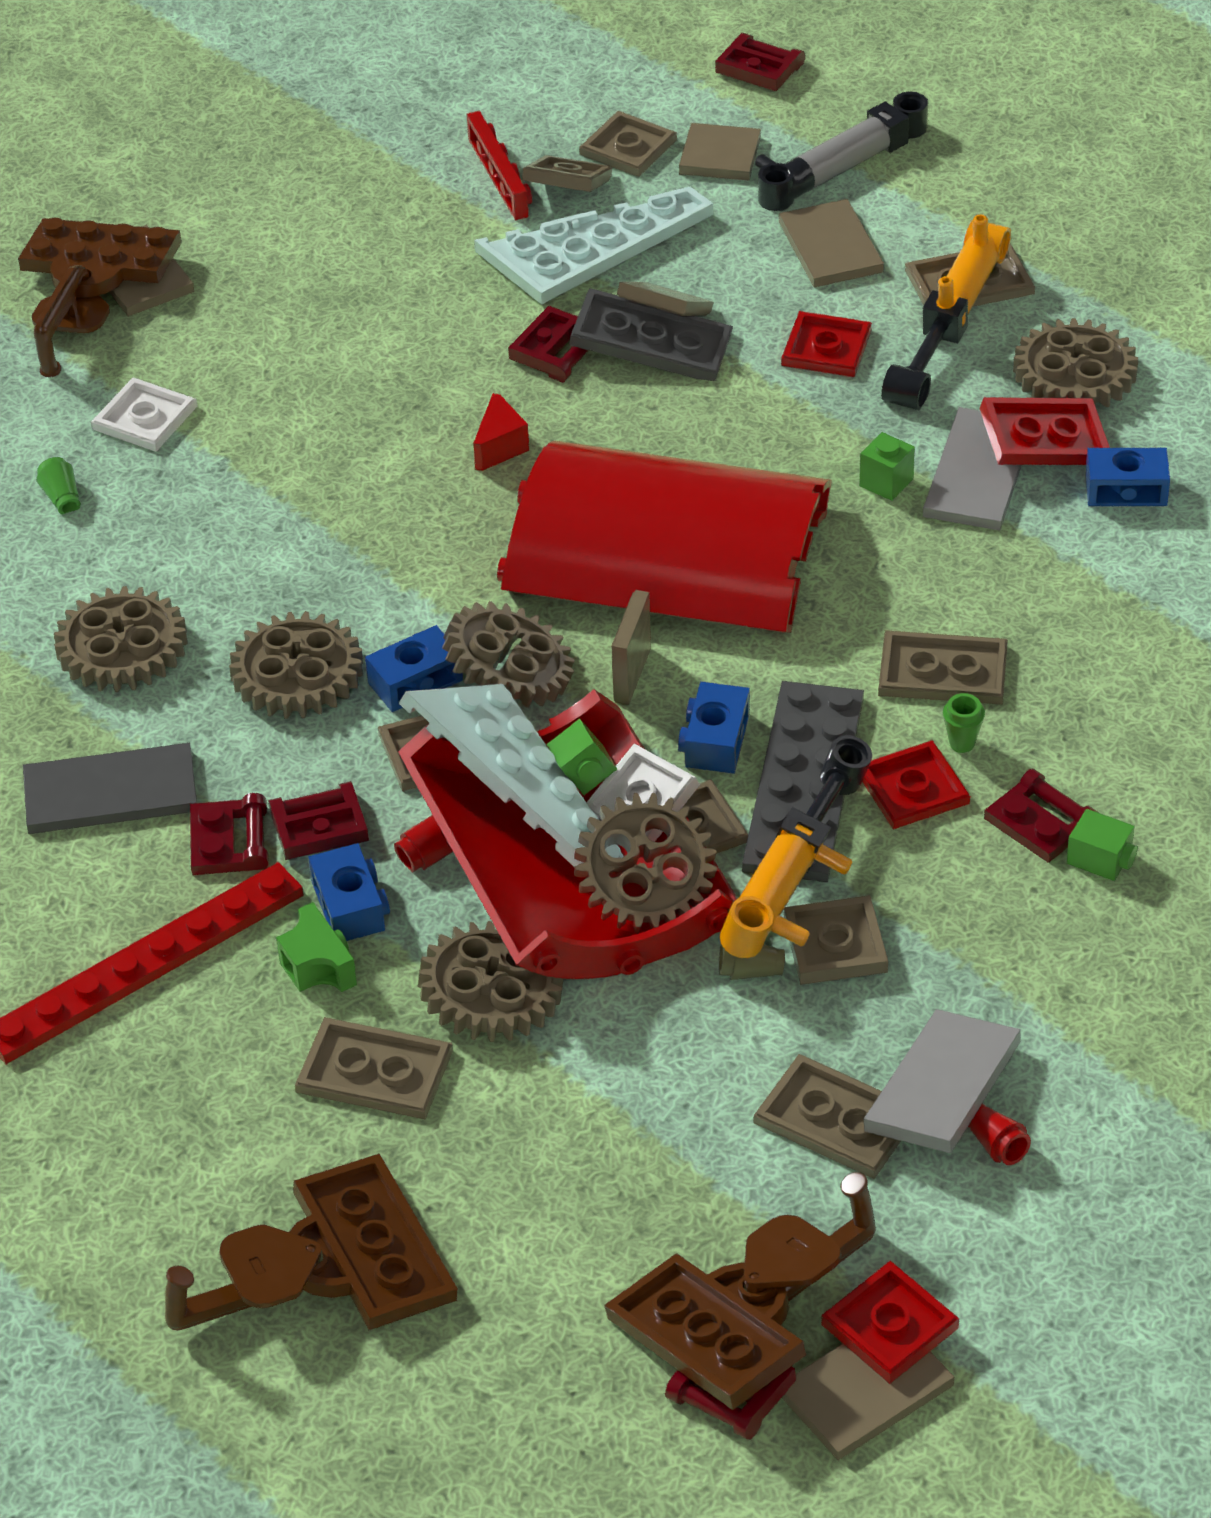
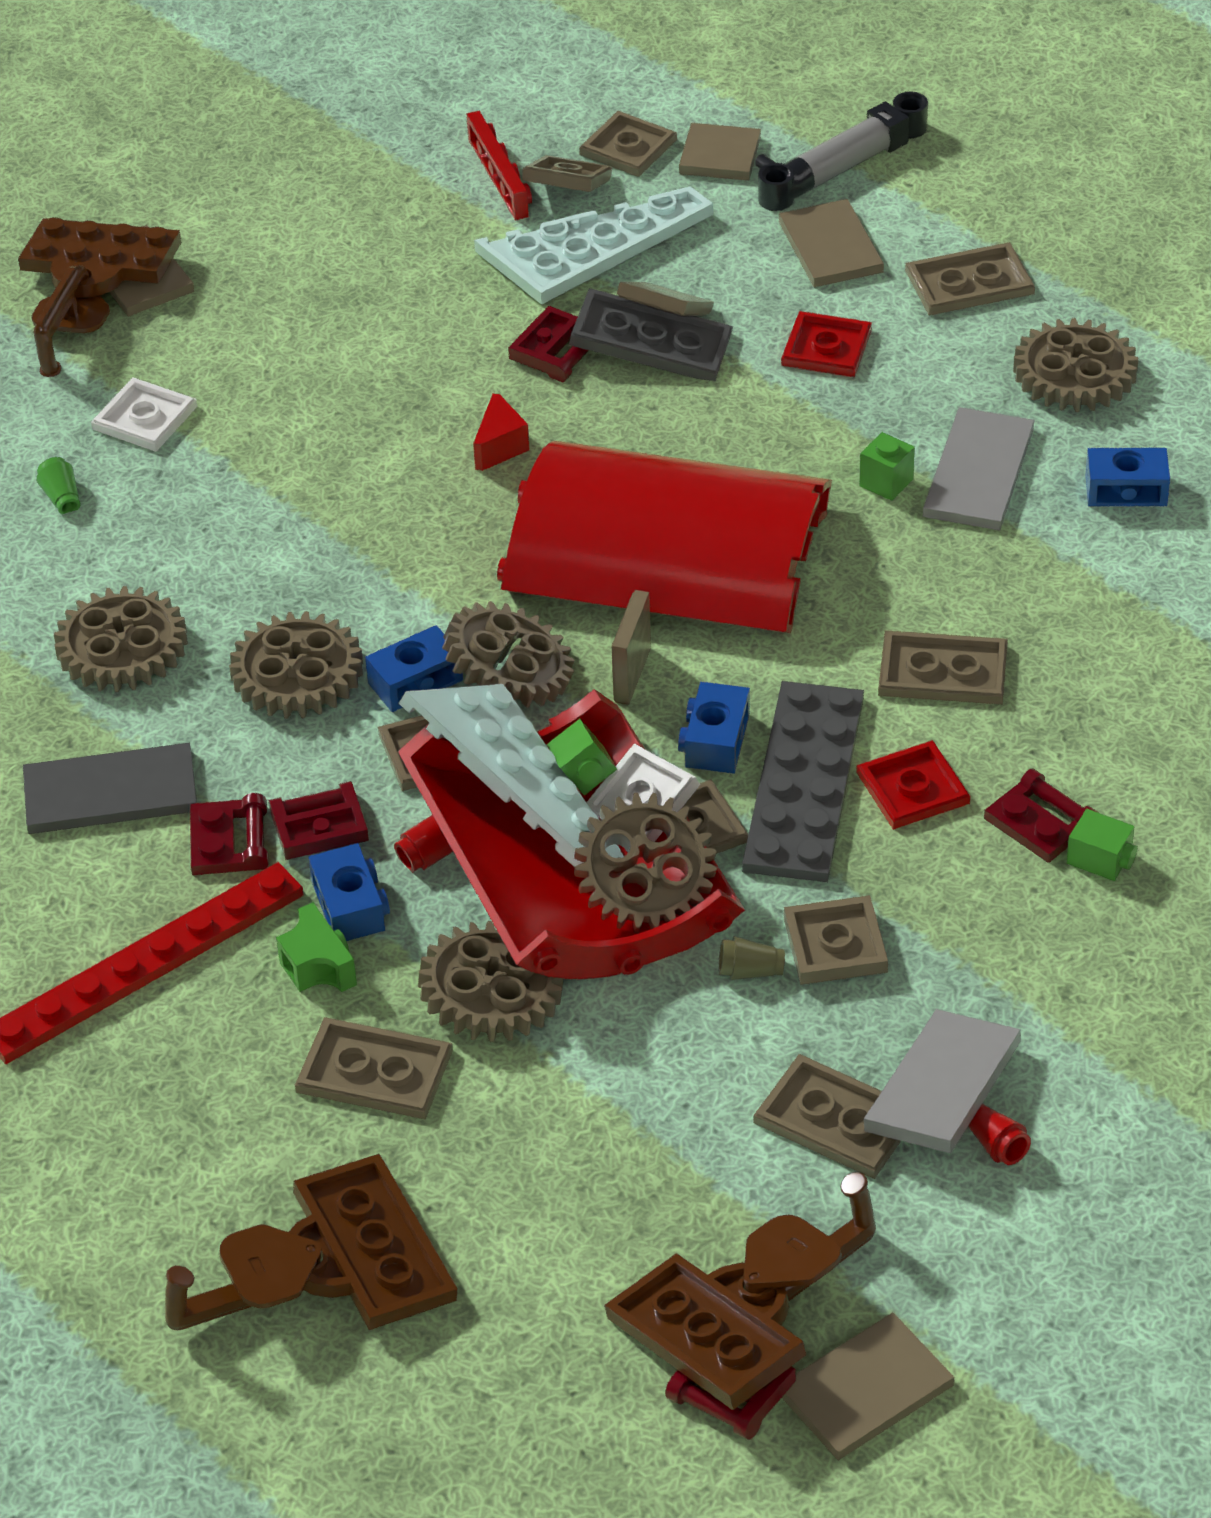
(758, 62): dark red plate -> none
(792, 855): light orange piece -> none
(890, 1321): red tile -> none
(948, 309): piece -> none
(963, 721): bright green cone -> none
(1042, 430): red plate -> none

